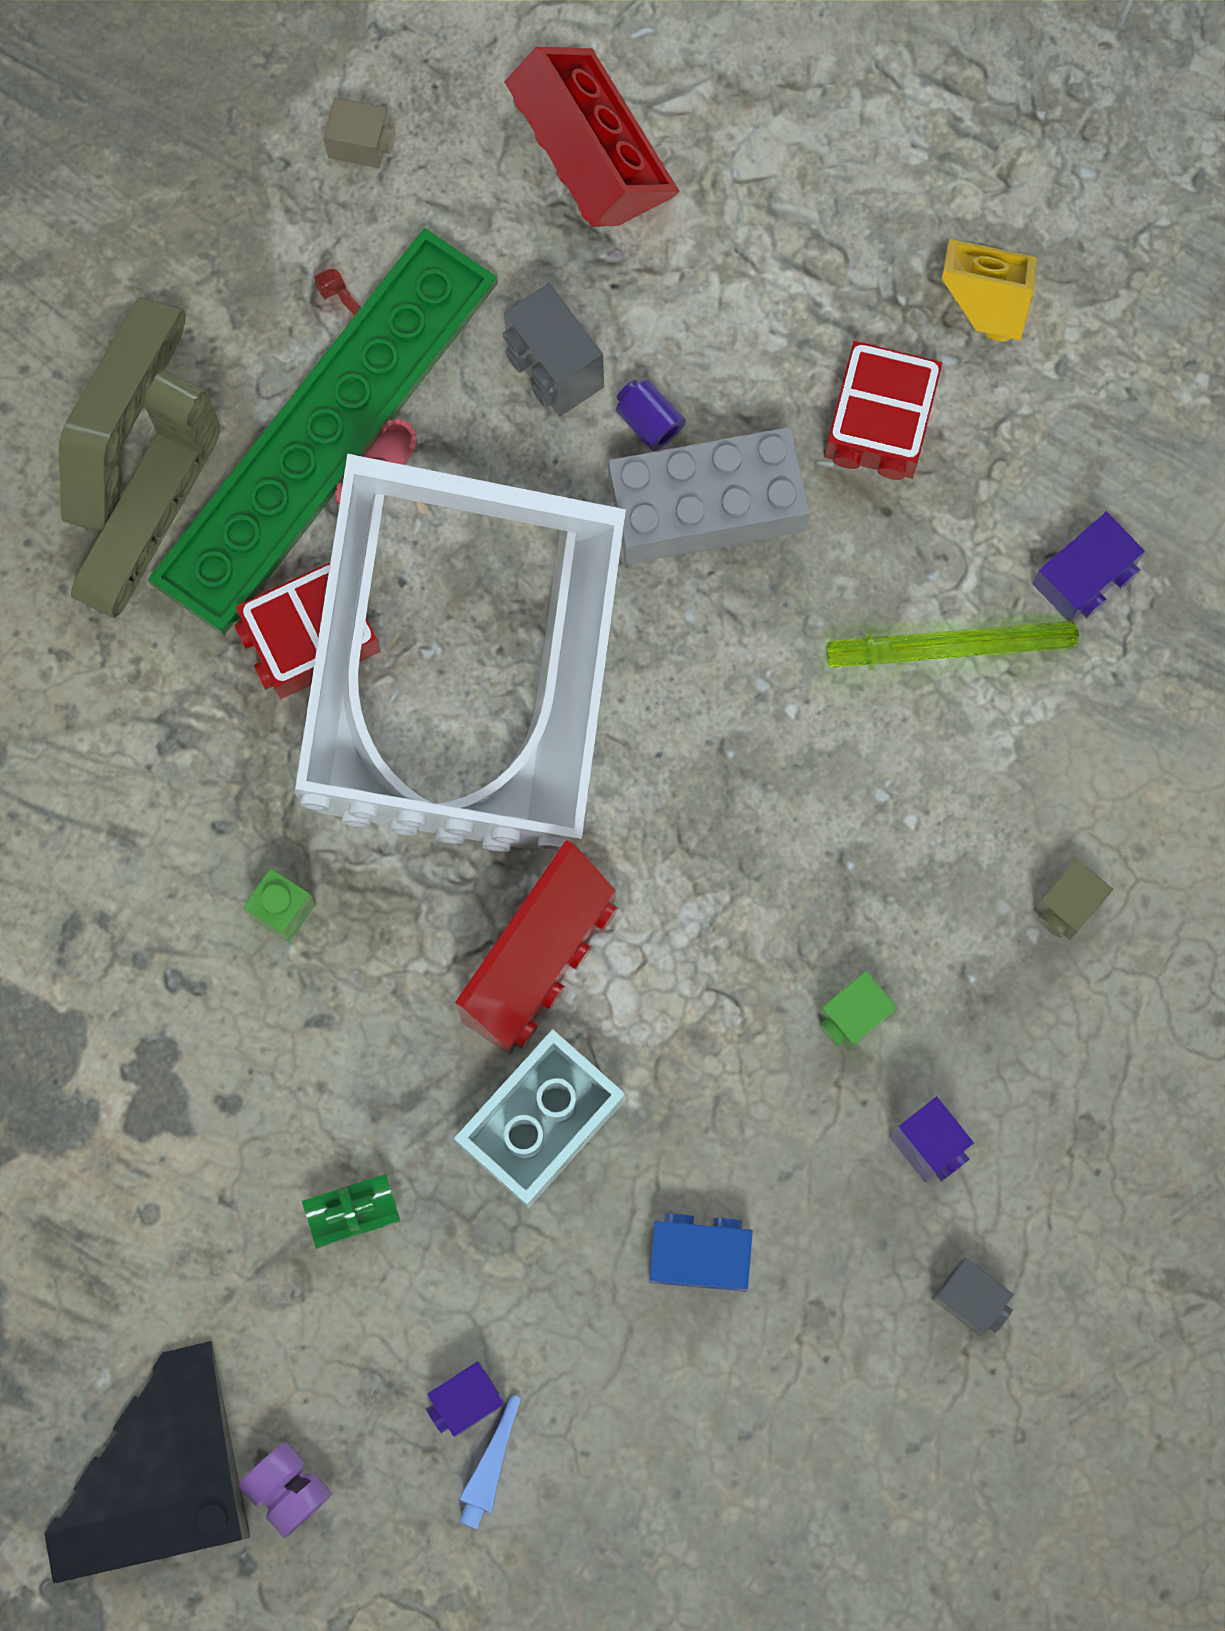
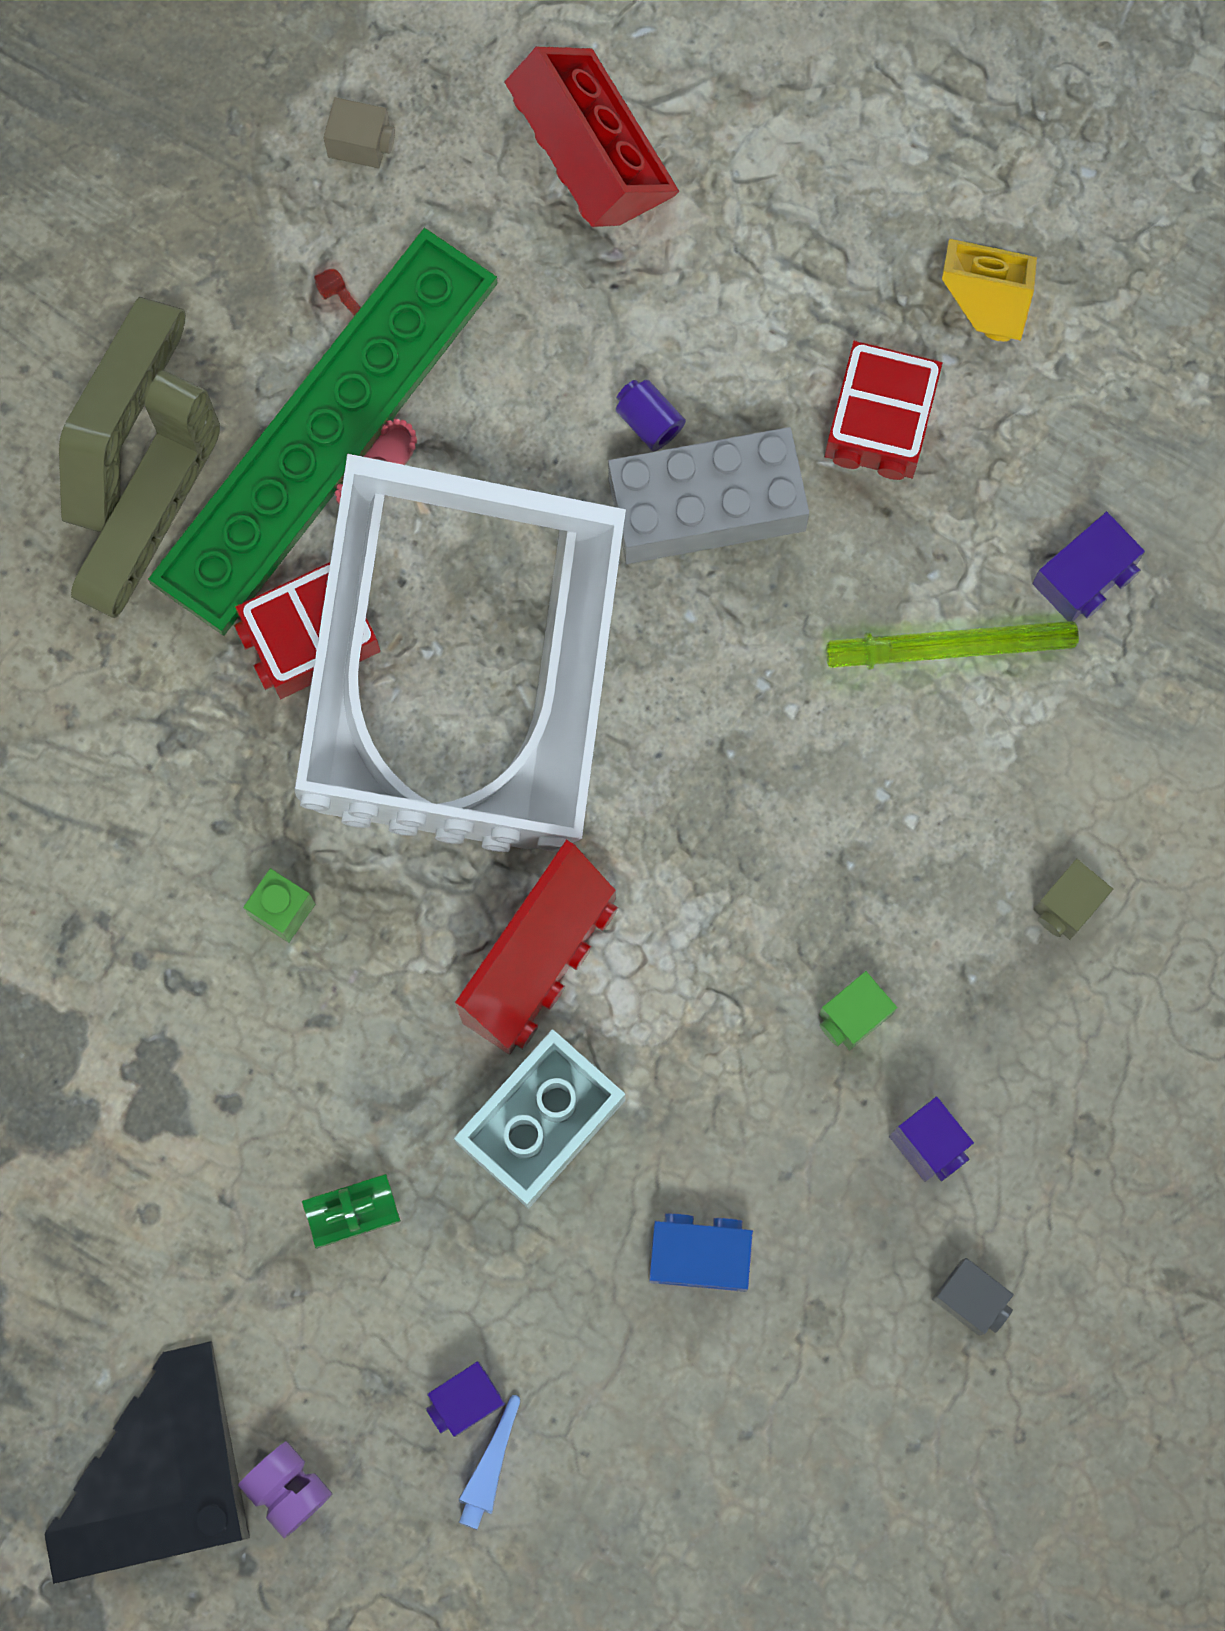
(553, 350): dark grey brick -> none

